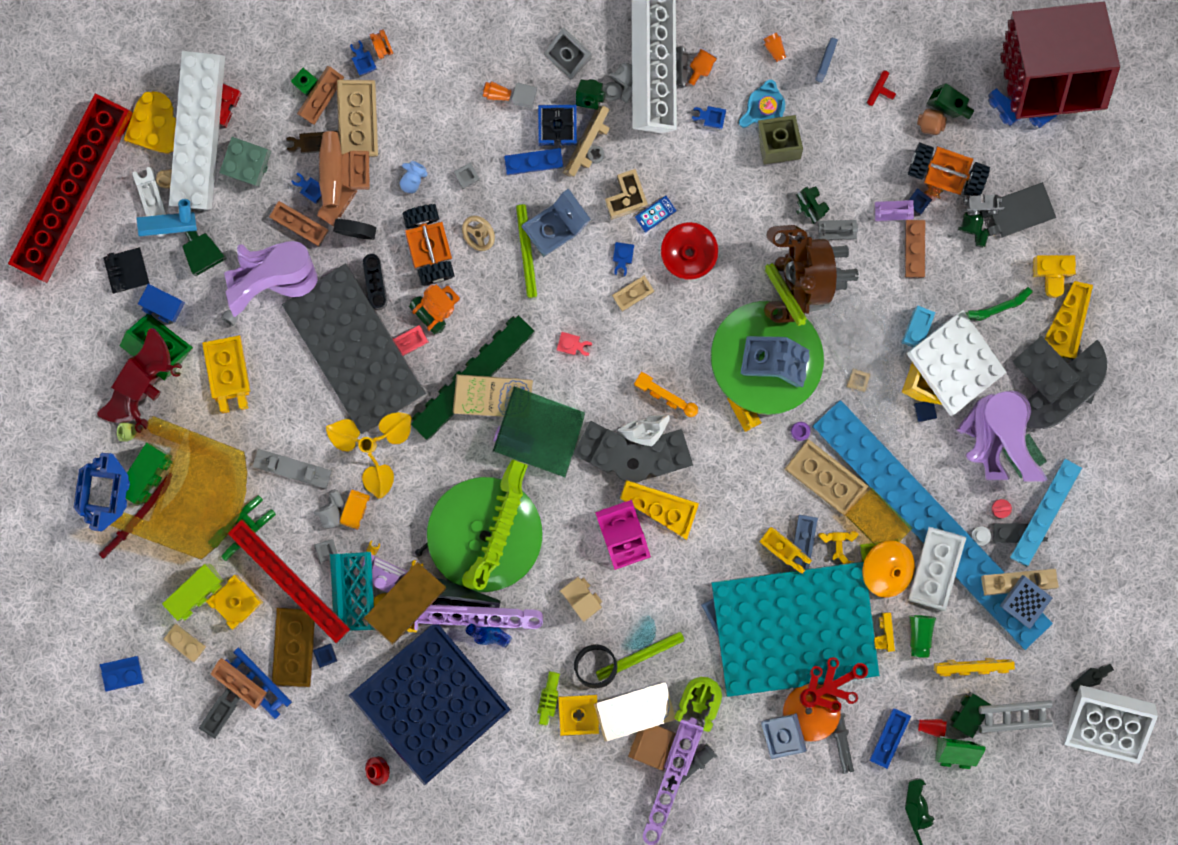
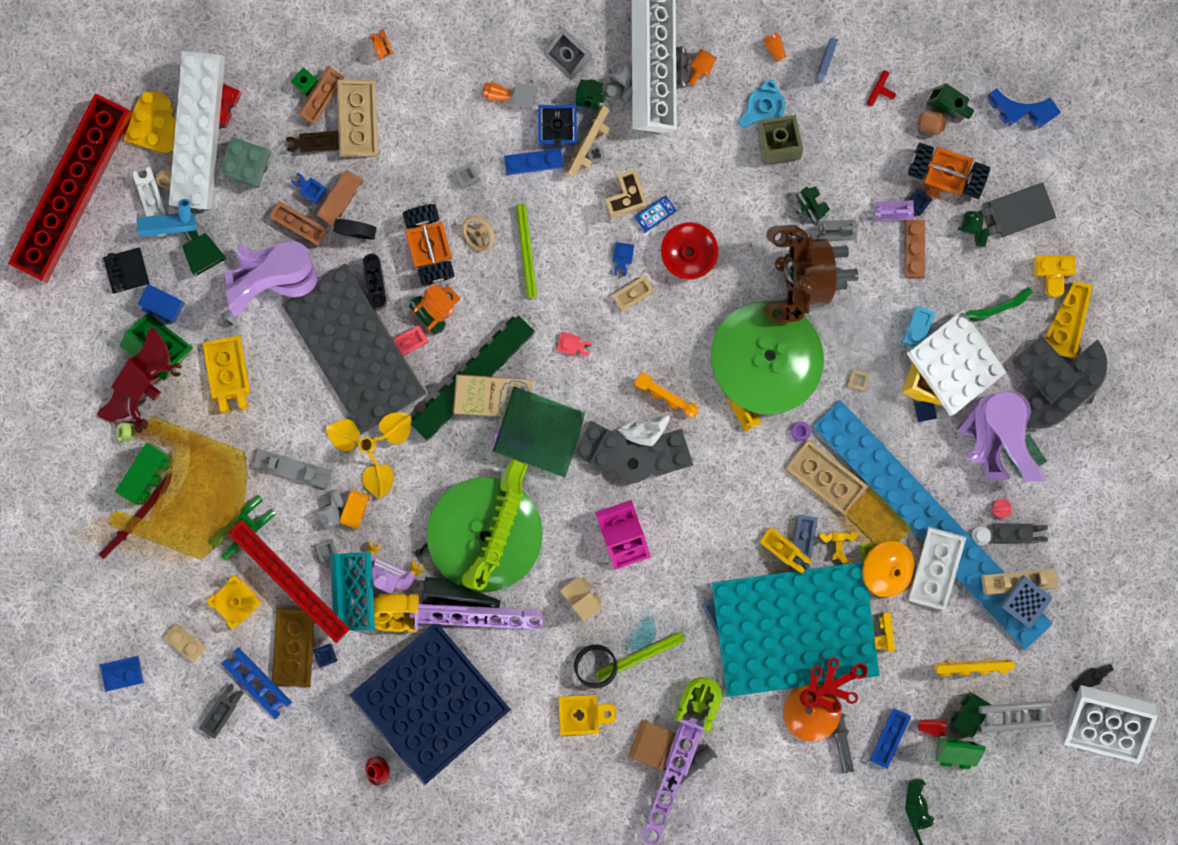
(102, 515): blue windscreen -> none
(193, 592): lime slope -> none
(238, 683): nougat plate -> none
(338, 170): nougat plate -> none
(363, 61): blue plate -> none
(405, 603): pearl gold tile -> none
(411, 179): light blue animal -> none
(488, 635): clear blue arm -> none
(548, 698): lime hinge -> none
(564, 218): sand blue bracket -> none
(634, 711): tile -> none
(667, 509): yellow wing -> none
(713, 117): blue plate -> none
(767, 105): tile -> none
(782, 359): sand blue bracket -> none
(783, 736): sand blue tile -> none
(785, 294): lime axle -> none
(921, 635): green plant -> none
(990, 204): flat silver hinge -> none
(1045, 513): medium azure plate -> none
(1060, 60): dark red container -> none

